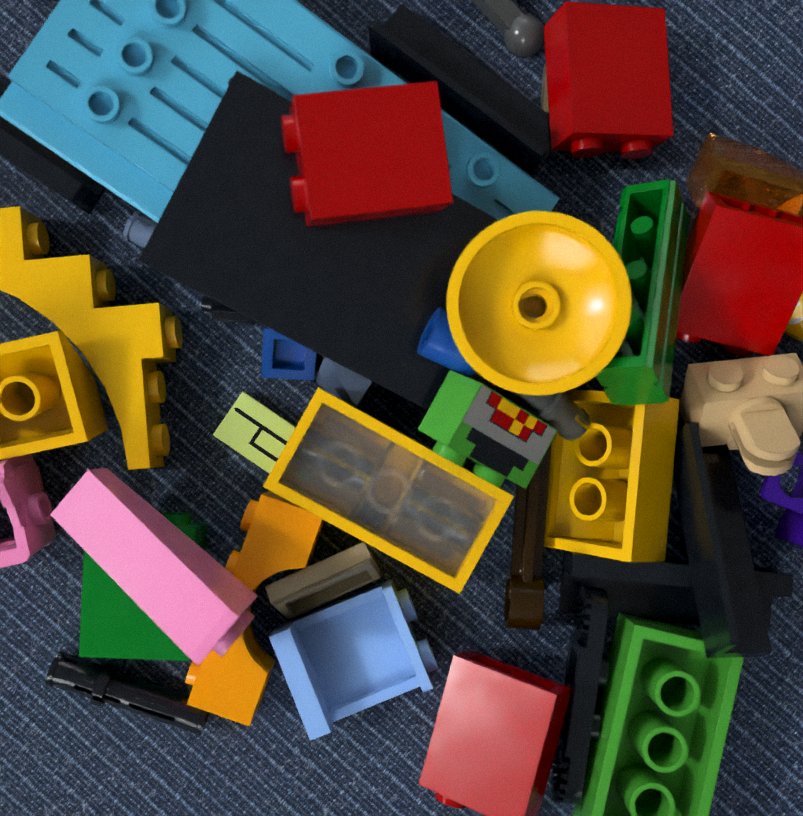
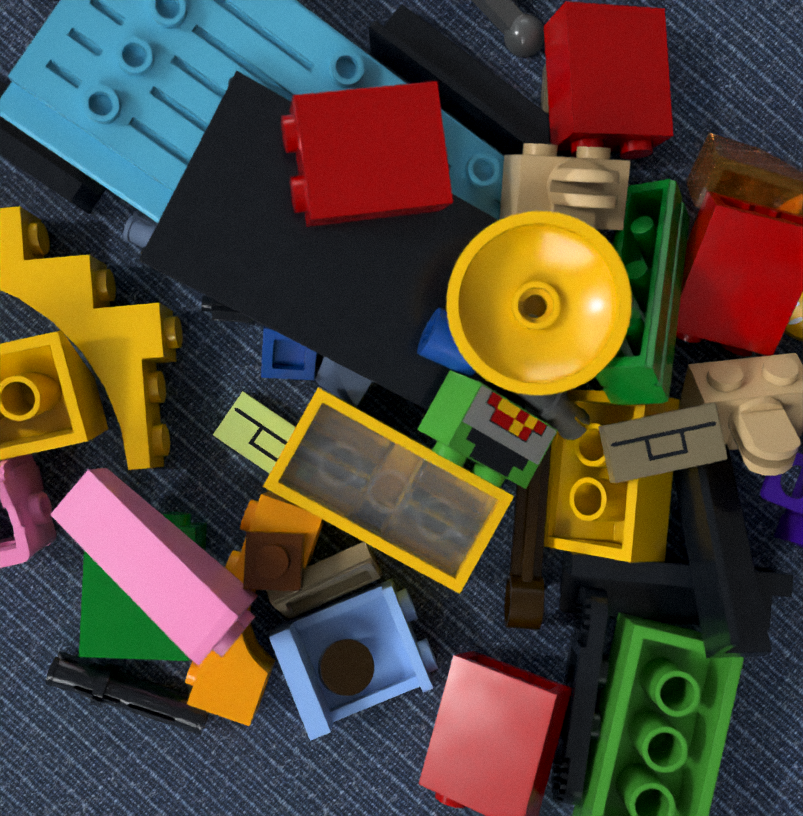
(274, 561): none -> reddish brown plate
(346, 667): none -> dark brown tile
(580, 186): none -> tan brick
(662, 442): none -> dark tan tile

